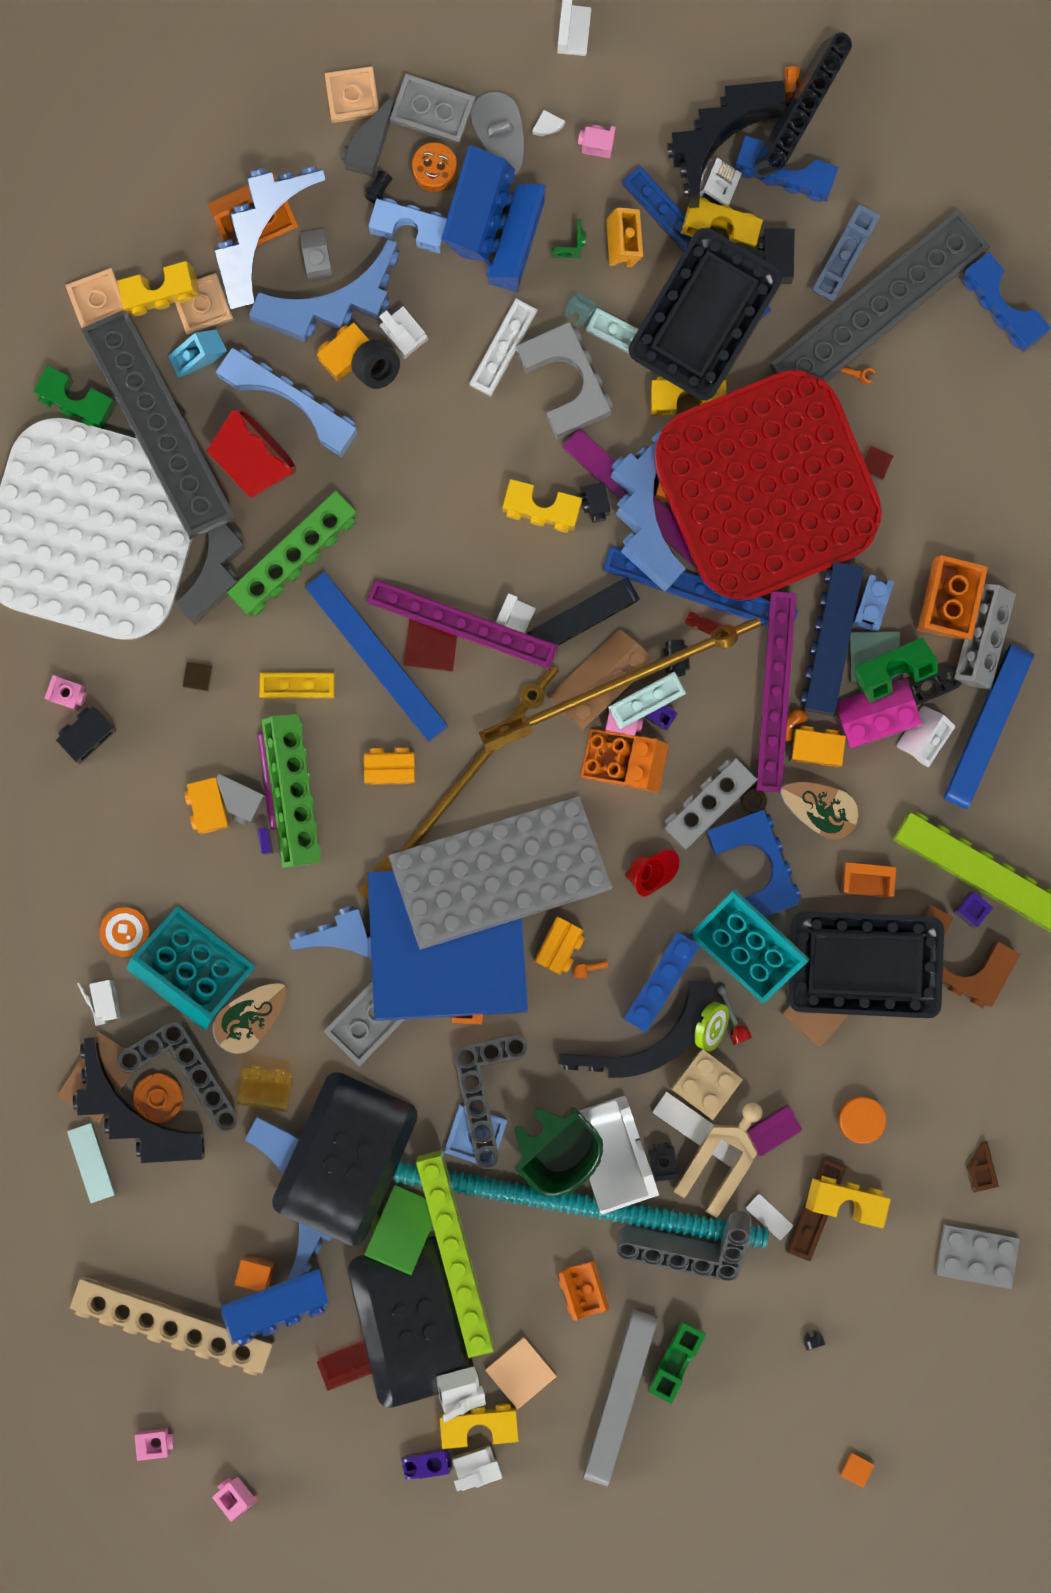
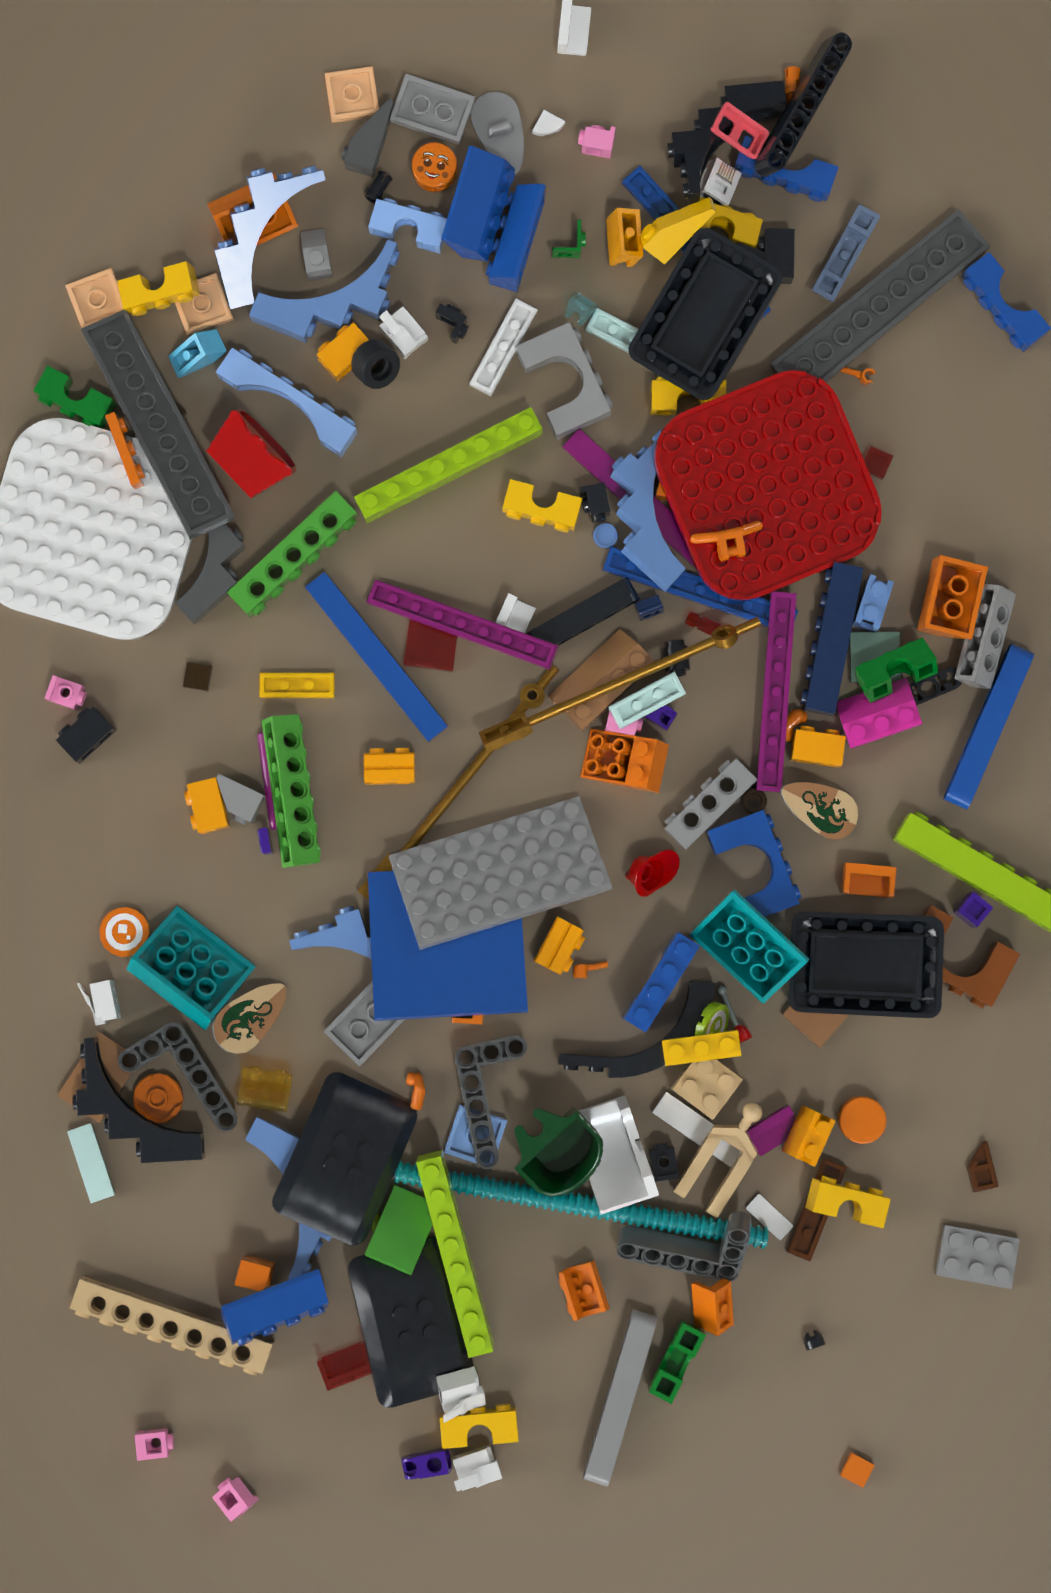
(126, 450): none -> orange plate
(418, 1091): none -> orange arm
(448, 465): none -> lime brick
(451, 315): none -> black bracket
(520, 1372): light nougat tile -> none
(605, 535): none -> medium blue piece
(649, 607): none -> dark blue piece
(673, 230): none -> yellow slope
(701, 1047): none -> yellow arch
(713, 1306): none -> orange panel
(721, 536): none -> orange piece
(740, 123): none -> coral piece
(808, 1135): none -> light orange brick
(927, 740): white panel -> none

